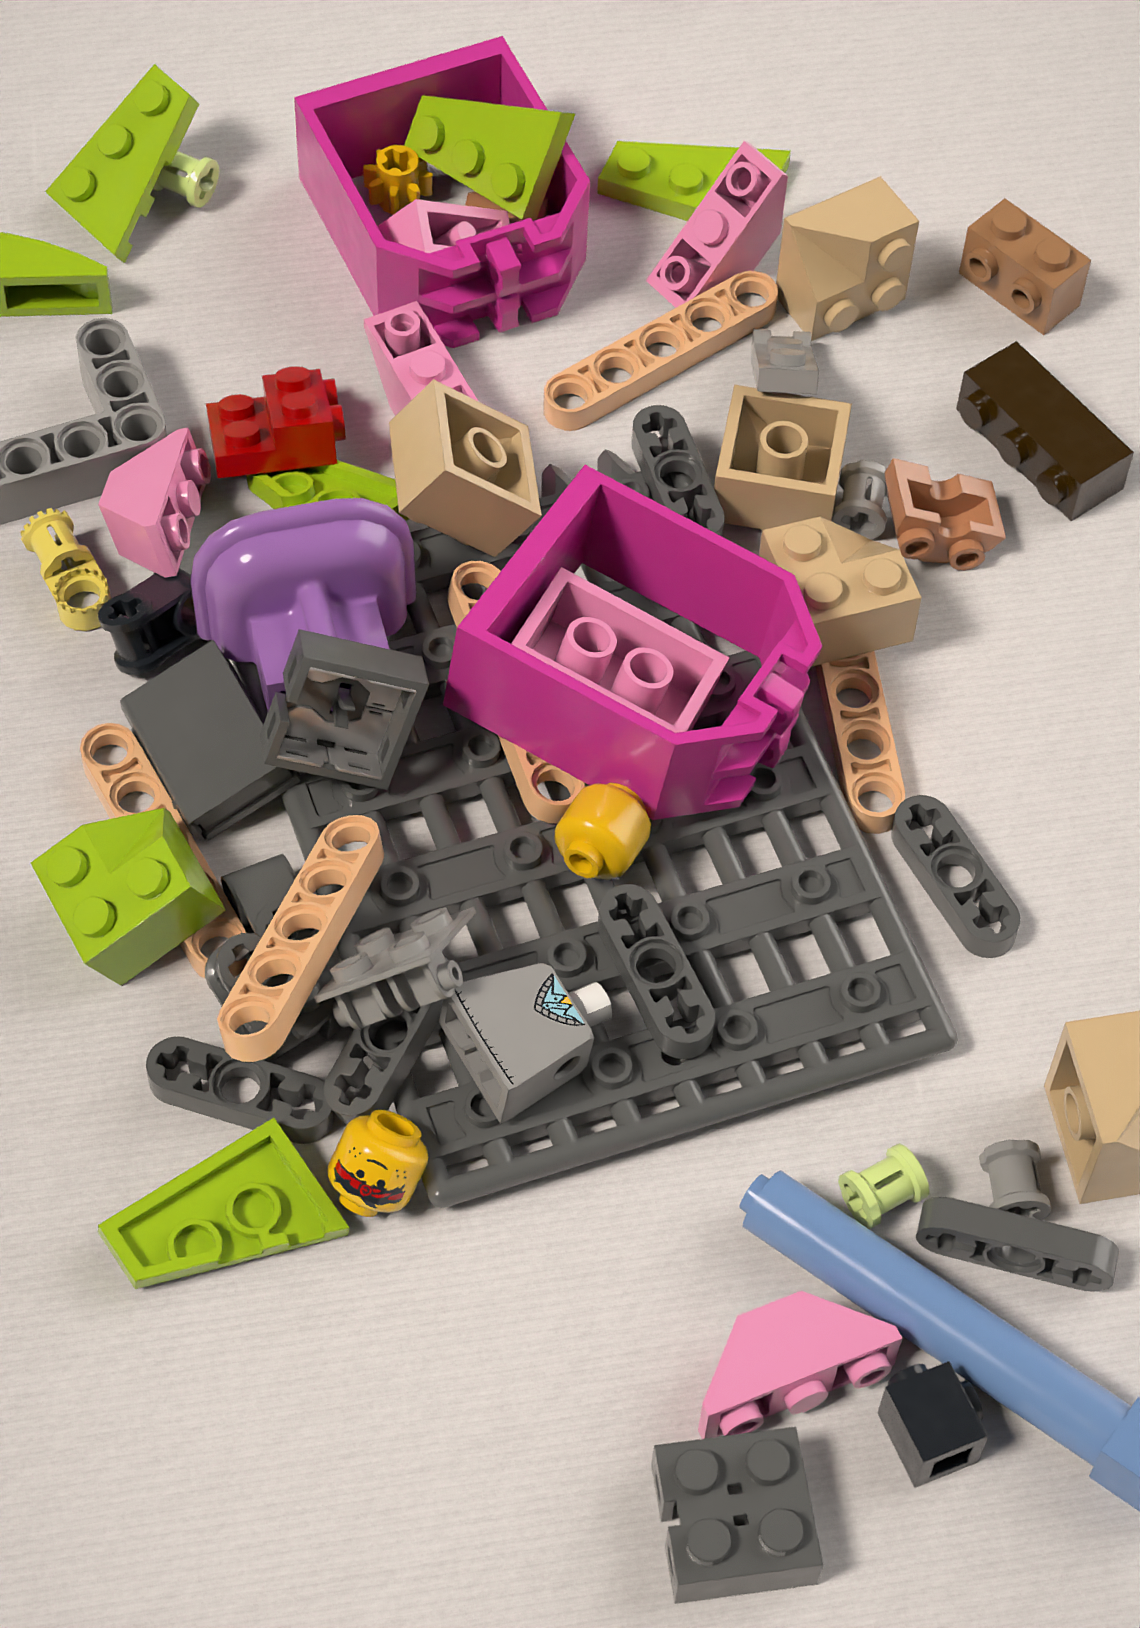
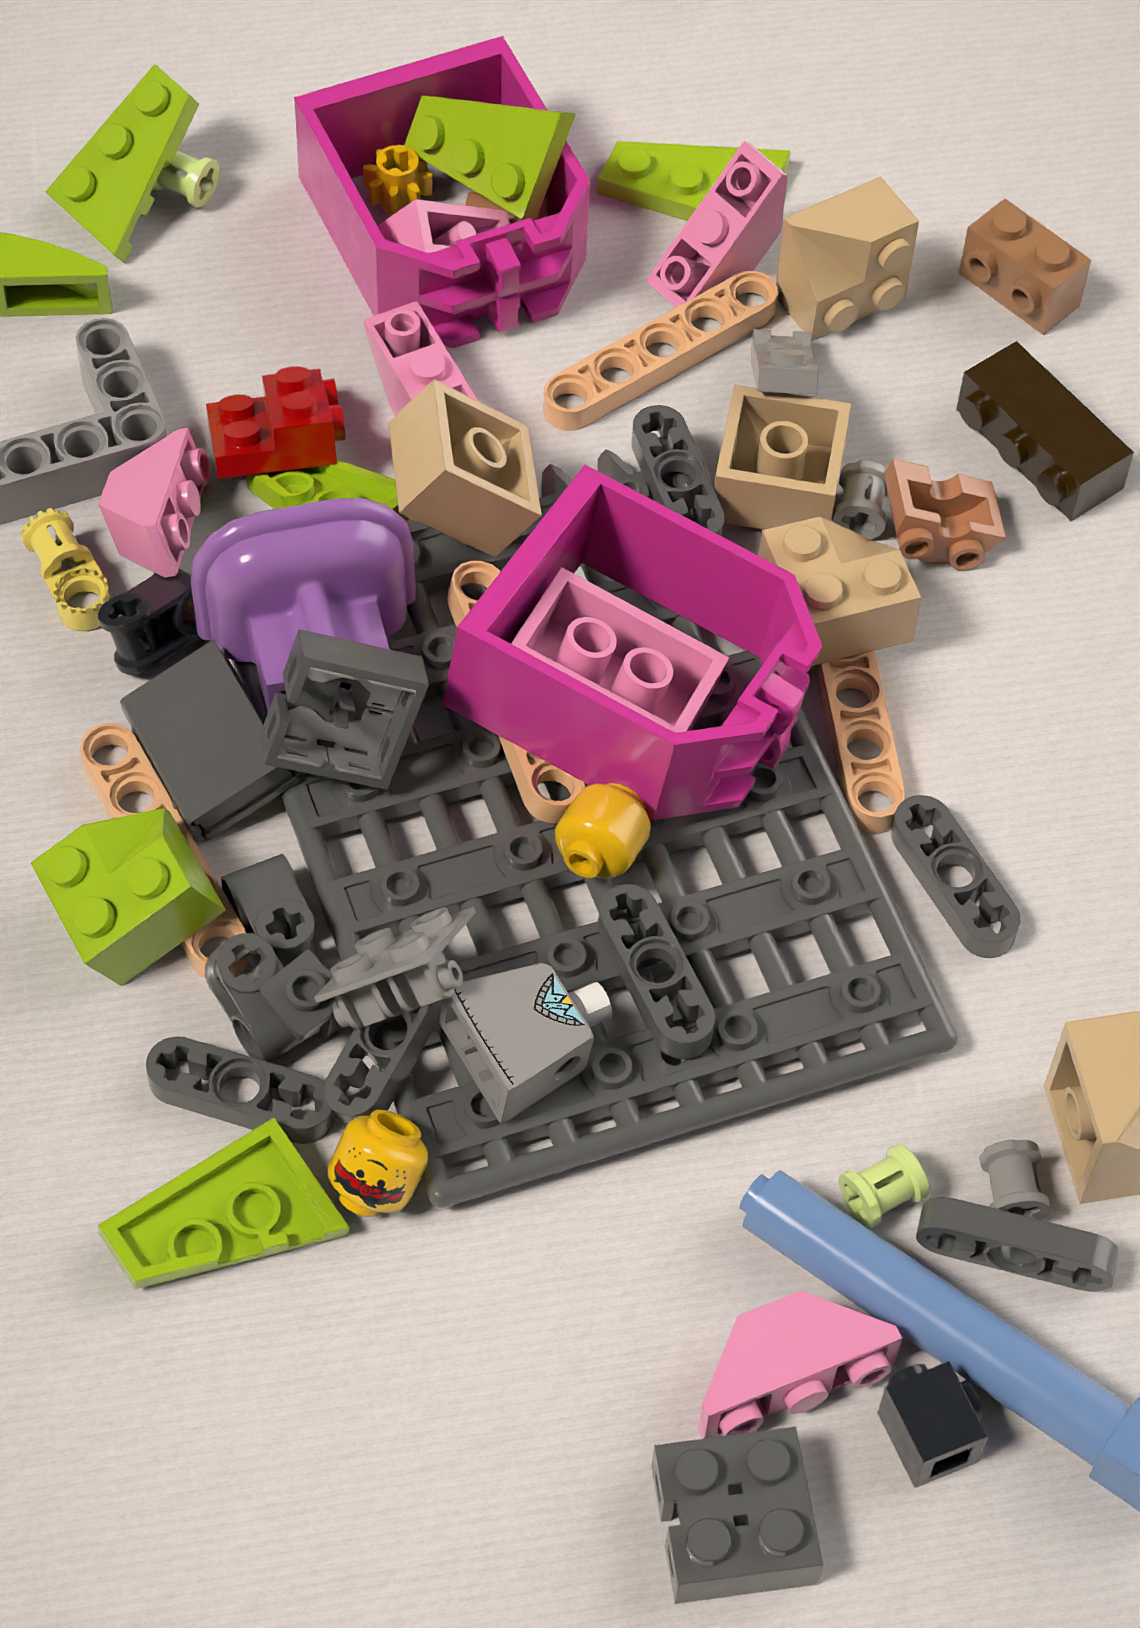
(306, 957): light nougat beam -> none

